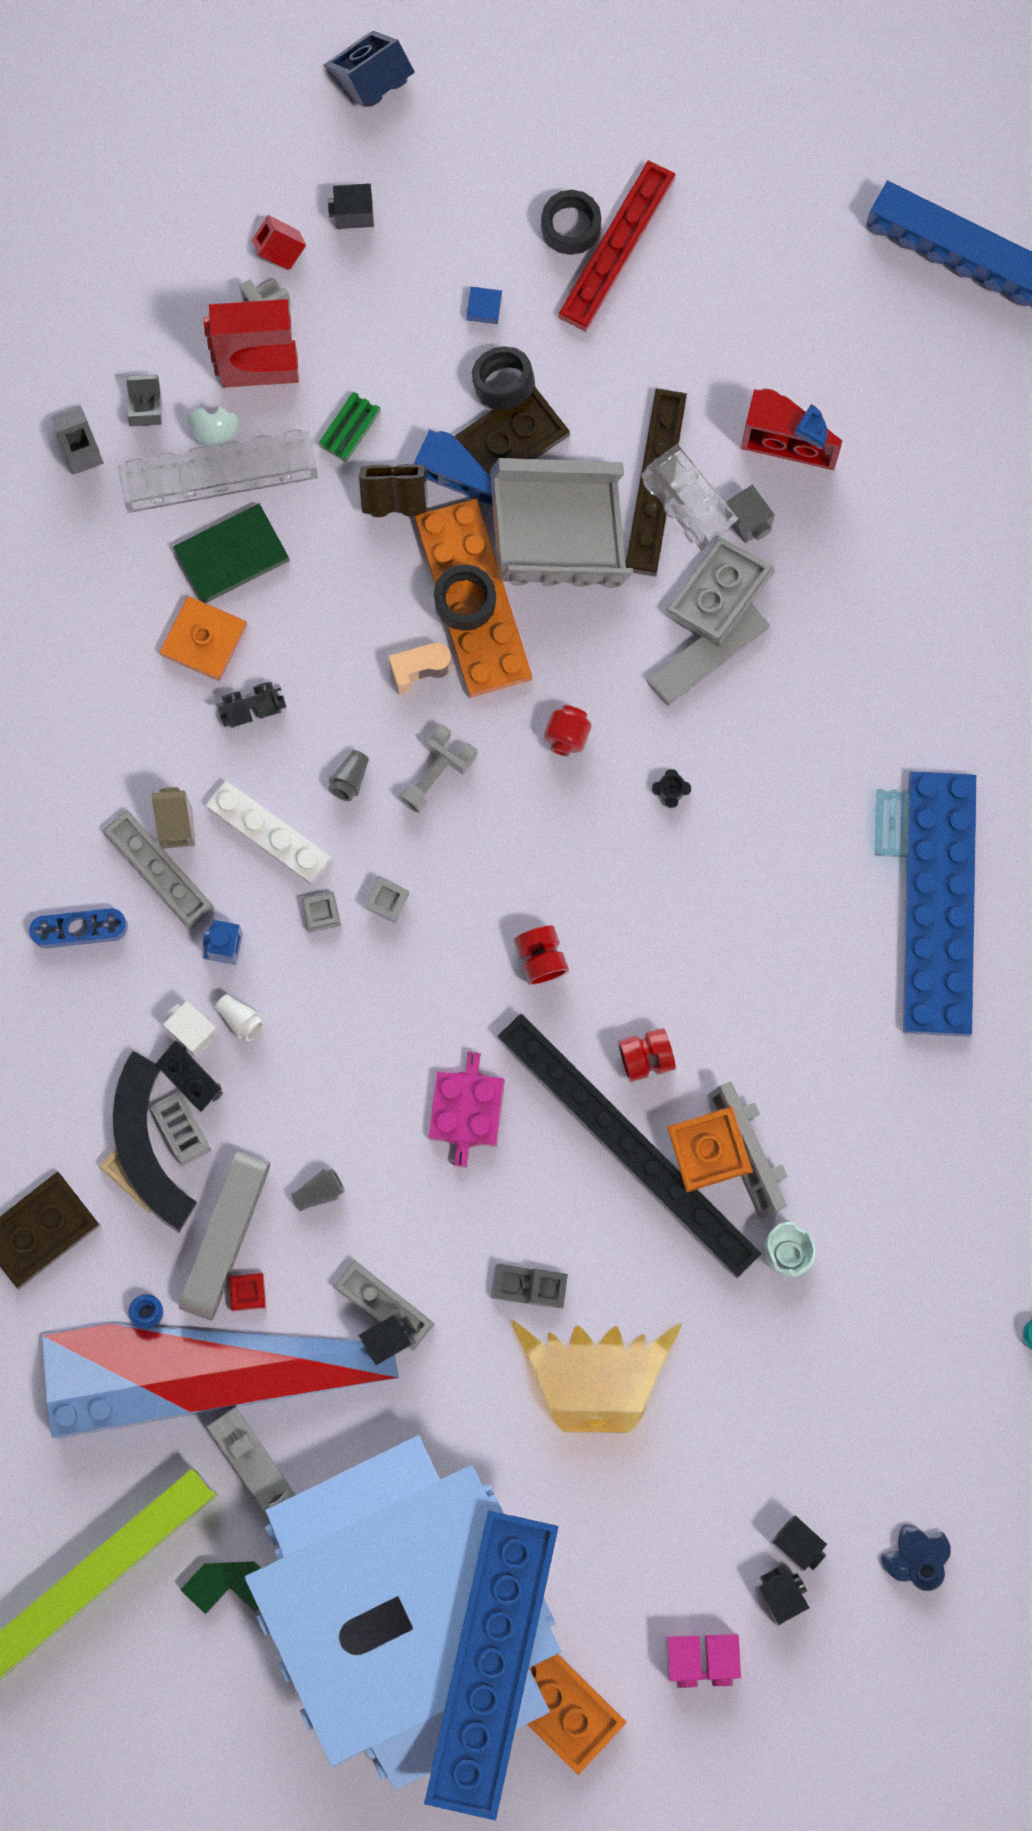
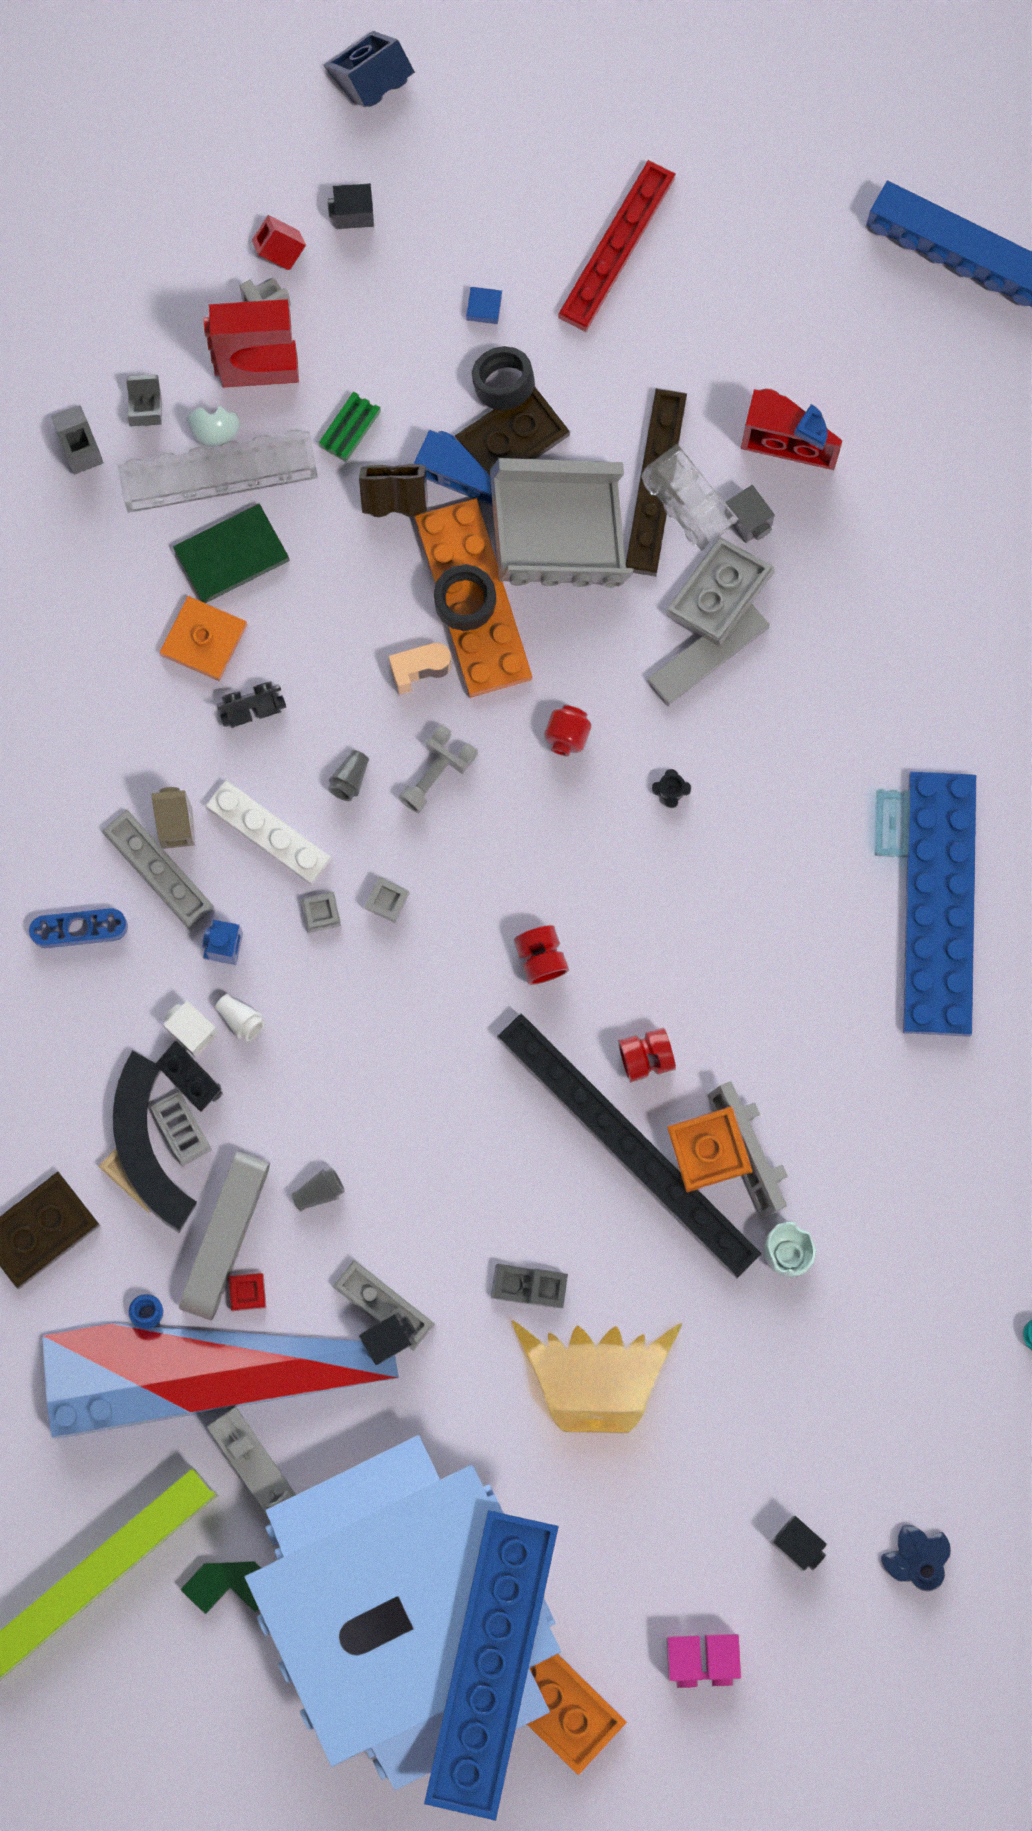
(467, 1109): dark pink plate -> none
(577, 200): black tyre -> none
(782, 1594): black brick -> none

